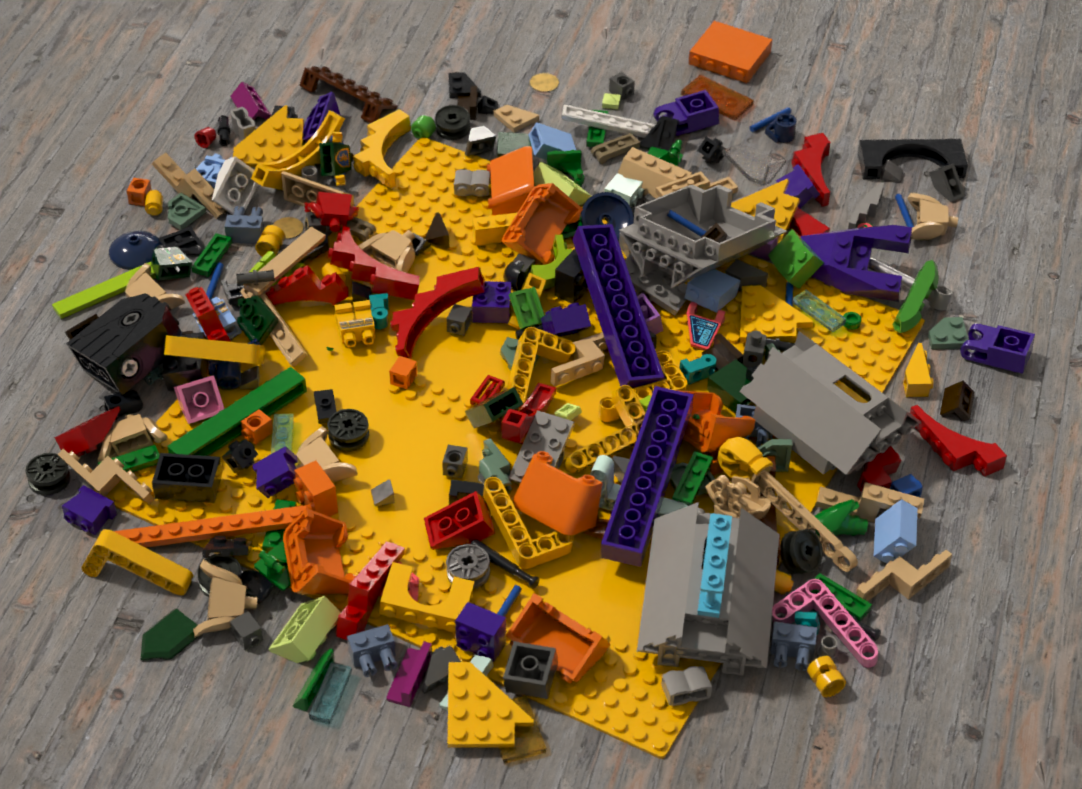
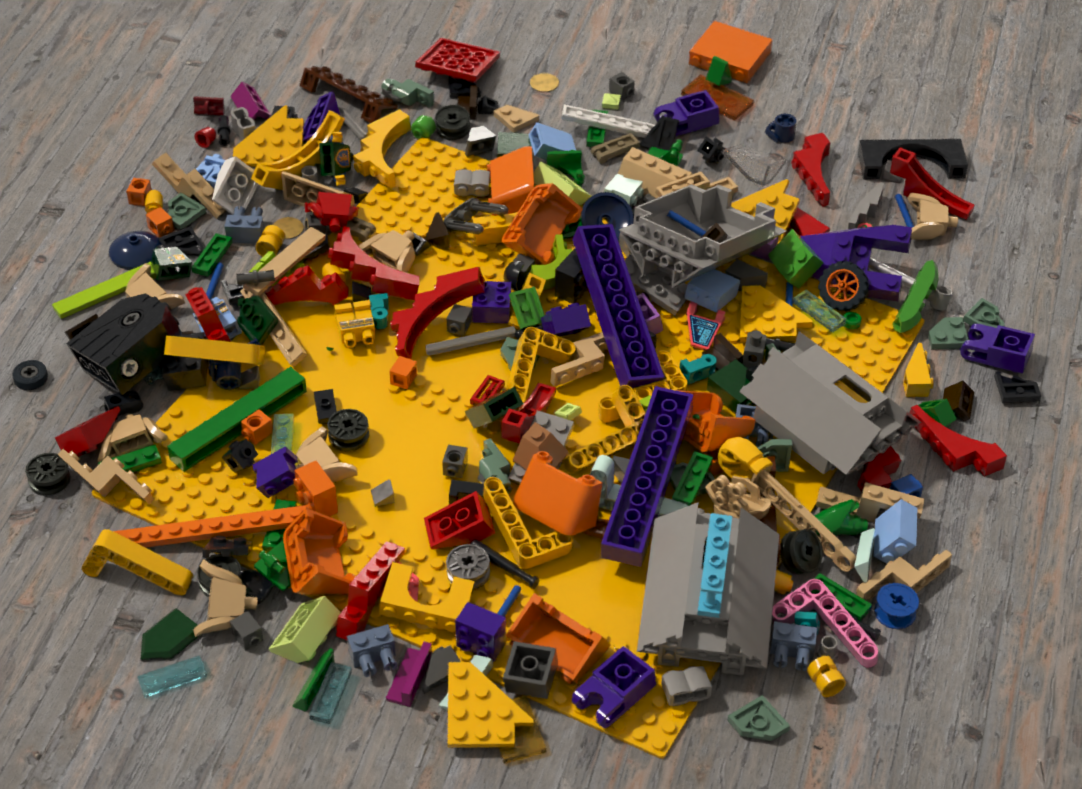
(35, 380): none -> black bush
(89, 510): dark purple hips -> none
(159, 222): none -> orange brick
(172, 676): none -> clear light blue plate
(187, 477): black brick -> none
(199, 399): bright pink slope -> none
(208, 105): none -> dark red hips
(350, 122): none -> light grey axle
(358, 194): none -> black slope
(407, 92): none -> sand green plate
(457, 59): none -> red plate
(466, 211): none -> dark grey piece
(471, 340): none -> light grey axle
(537, 440): none -> medium nougat slope
(615, 686): none -> dark purple brick
(719, 72): none -> green slope
(758, 720): none -> sand green plate
(768, 120): blue bar -> none
(799, 186): dark purple hips -> none
(833, 272): none -> black wheel
(864, 554): none -> light aqua slope
(896, 606): none -> blue piece
(919, 181): none -> red arch
(939, 410): none -> green slope
(947, 182): dark grey slope -> none
(983, 313): none -> sand green plate
(1016, 389): none -> black wing

